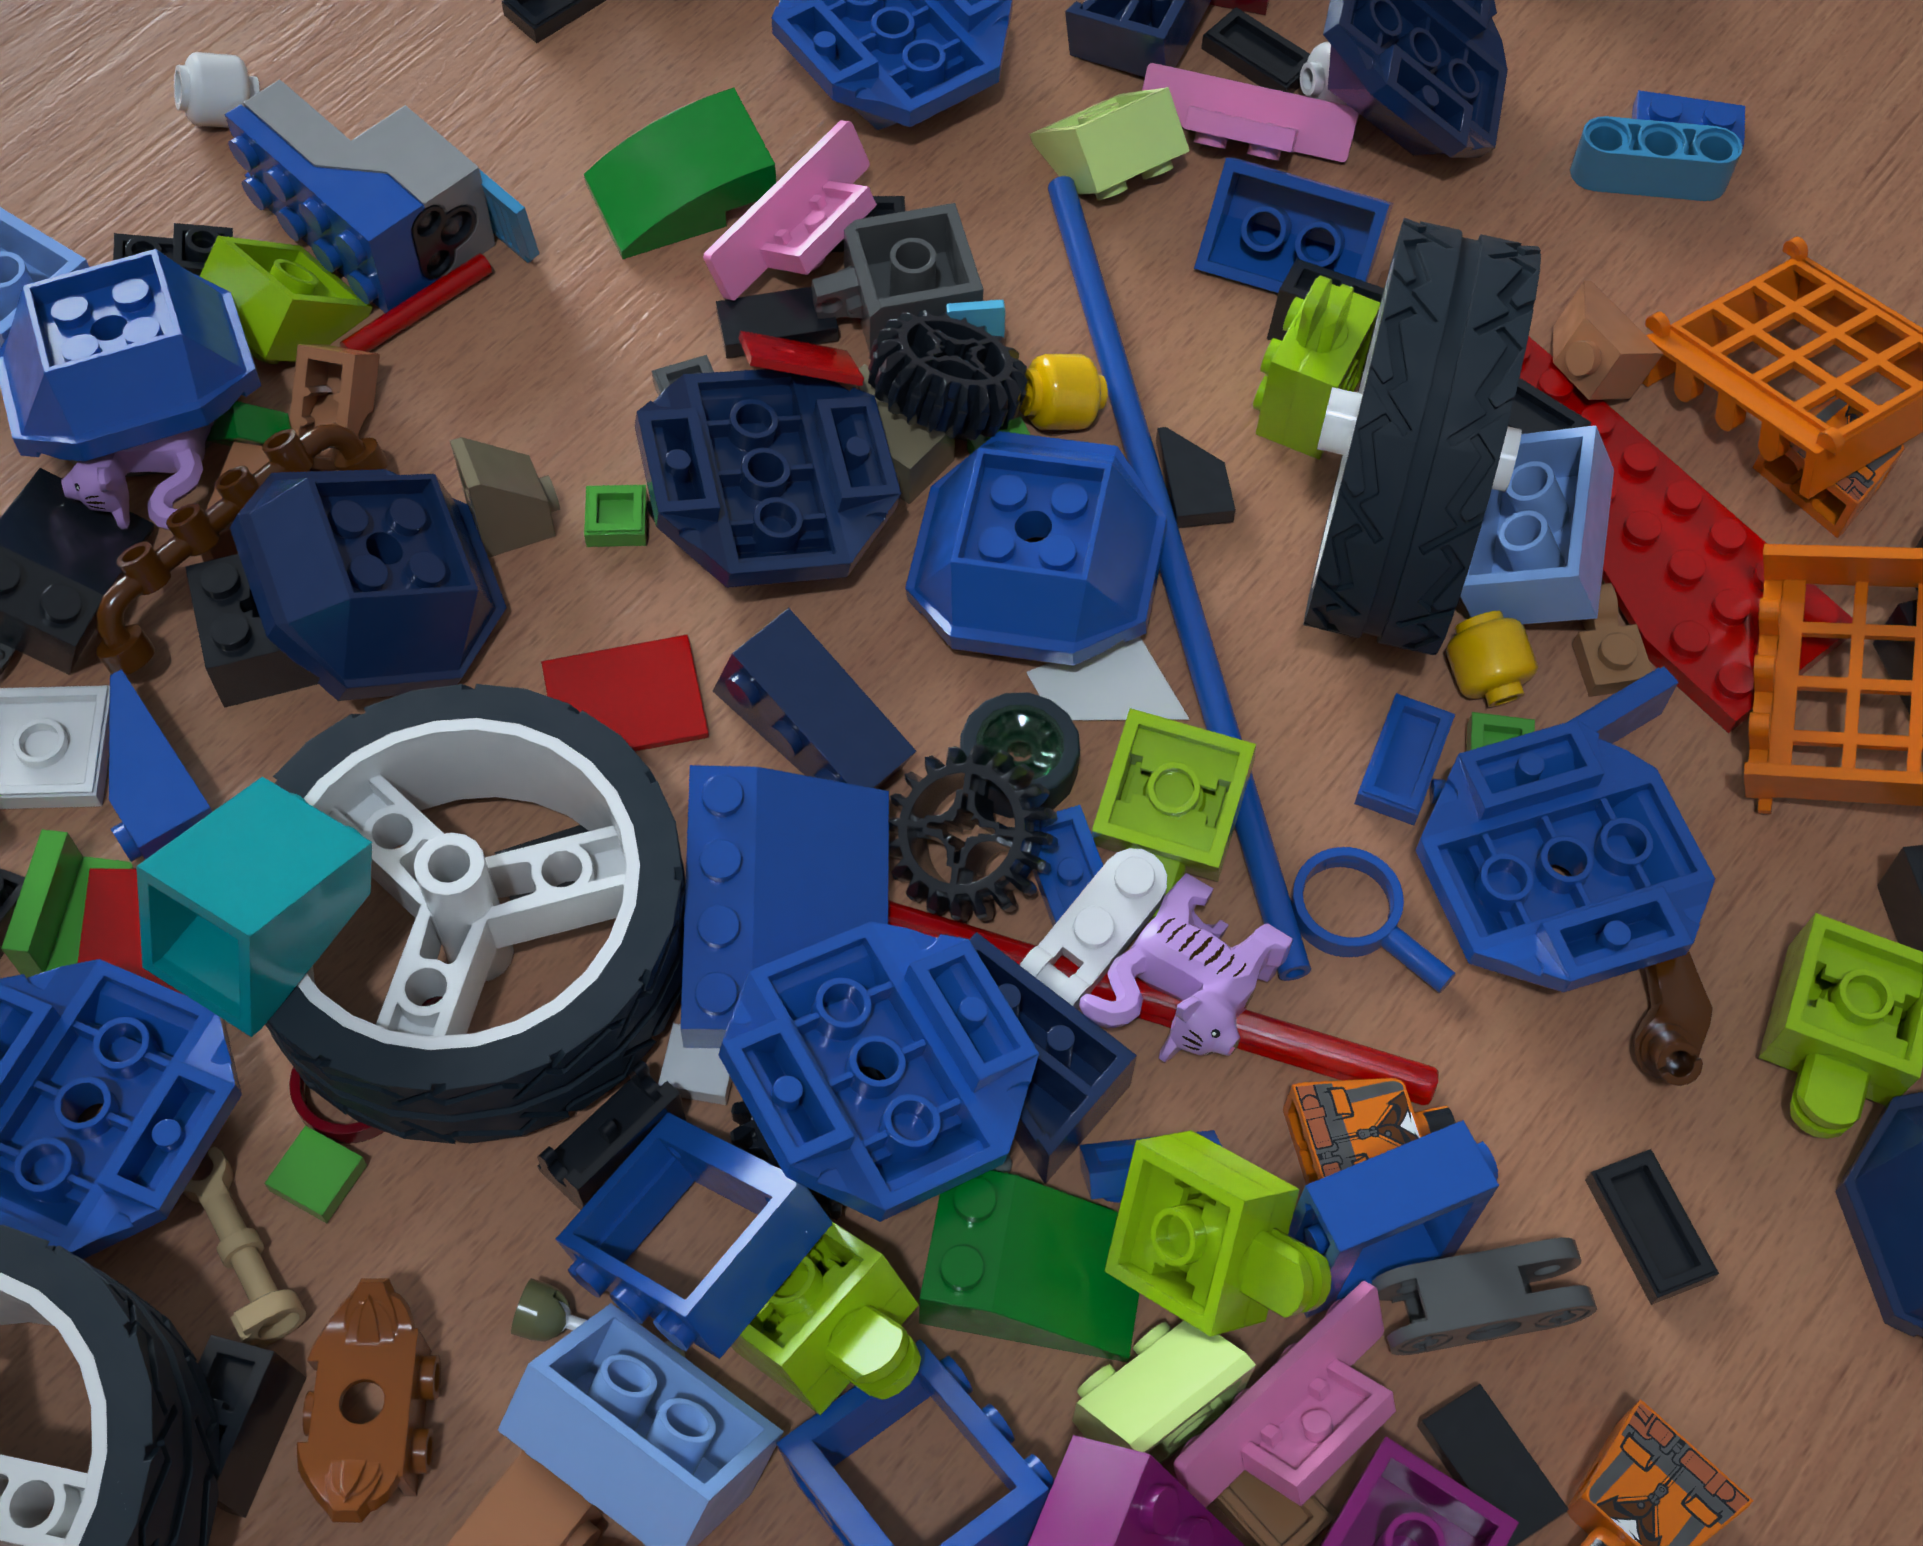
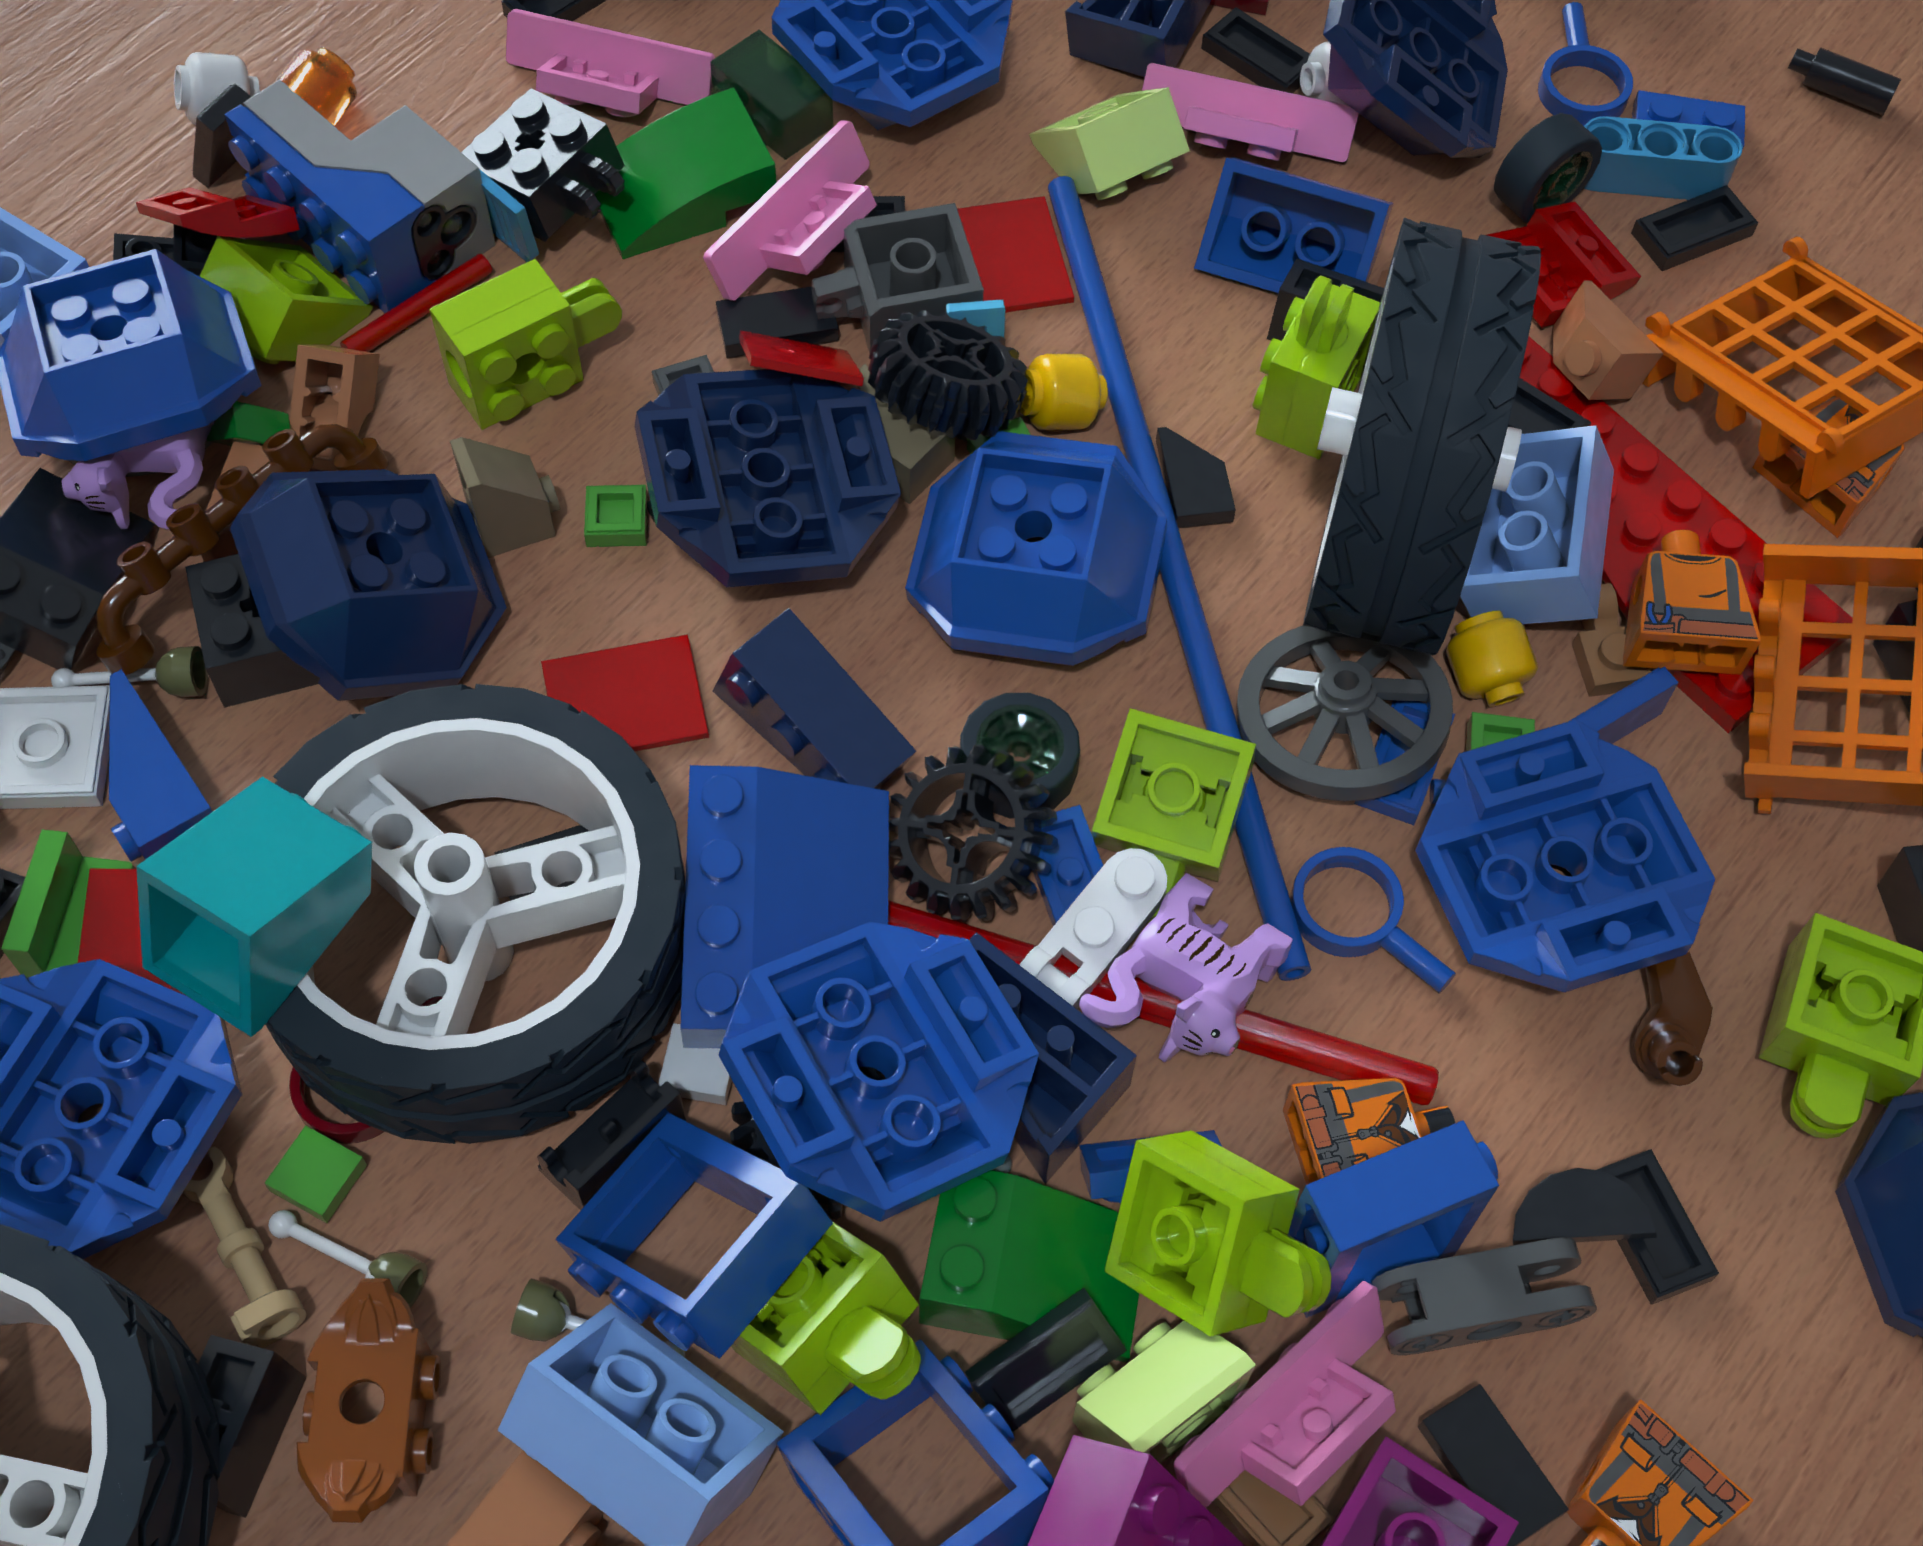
(178, 673): none -> olive hinge
(212, 135): none -> black tile
(221, 215): none -> red slope
(321, 81): none -> clear orange head
(404, 1271): none -> hinge
(519, 339): none -> lime brick
(549, 160): none -> black hinge
(605, 65): none -> bright pink bracket
(775, 91): none -> clear green brick
(1017, 253): none -> red piece
(1046, 1360): none -> black tile
(1109, 685): white sticker -> none
(1343, 702): none -> dark grey wheel
(1547, 166): none -> black wheel
(1570, 254): none -> red slope
(1582, 54): none -> blue piece
(1582, 1207): none -> black tile
(1689, 611): none -> orange torso
(1694, 228): none -> black tile
(1846, 79): none -> black cylinder

